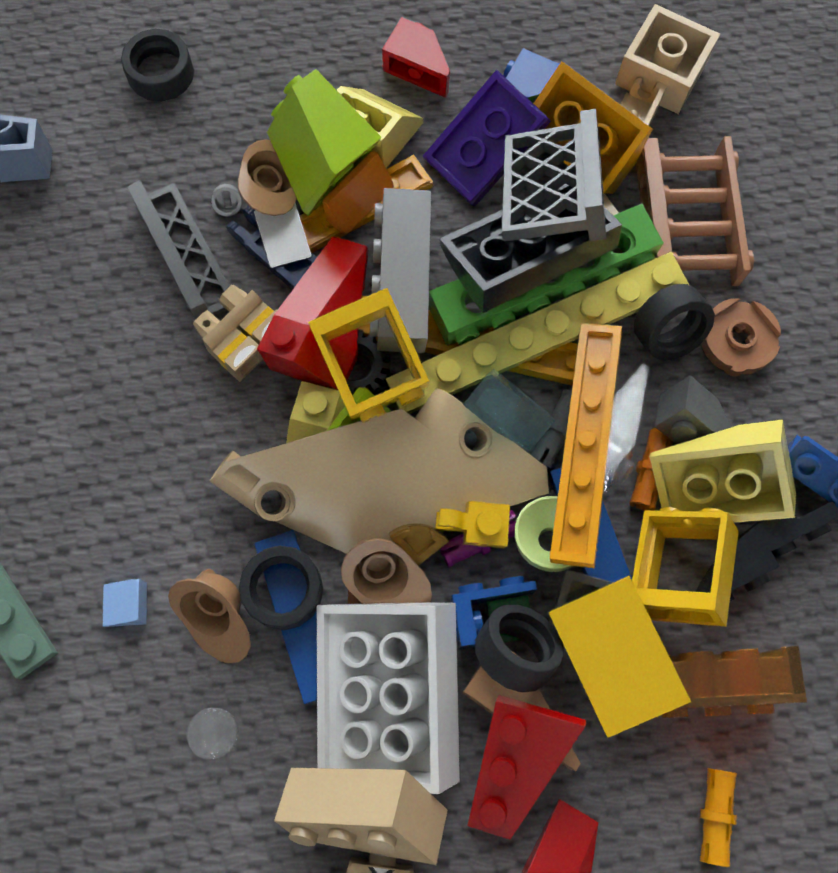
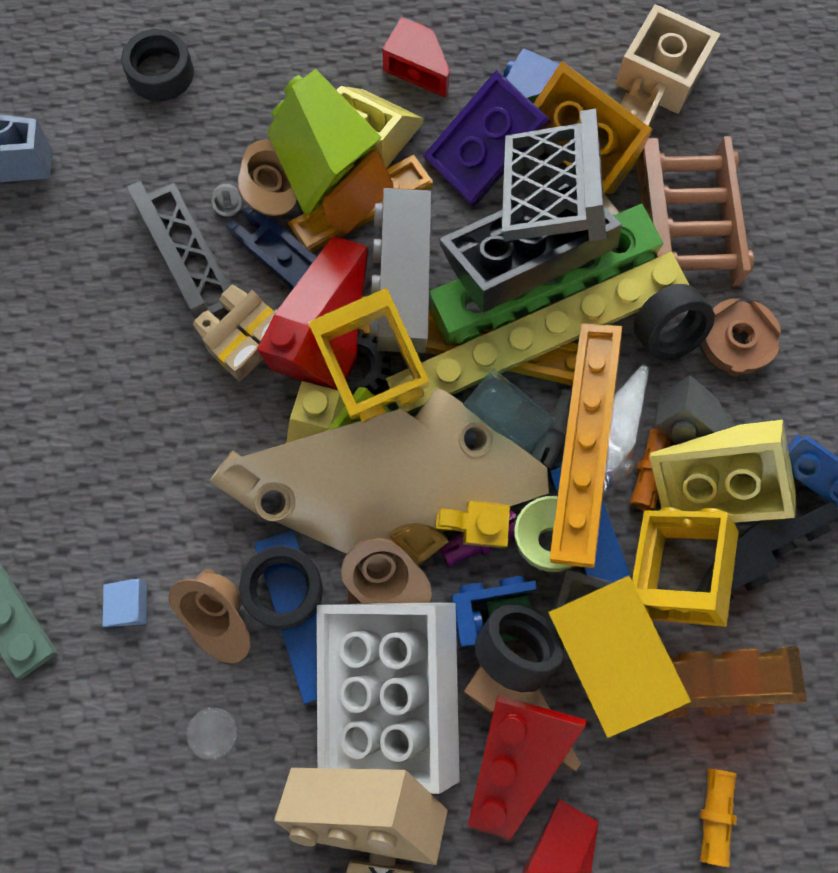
(283, 237): white sticker -> none

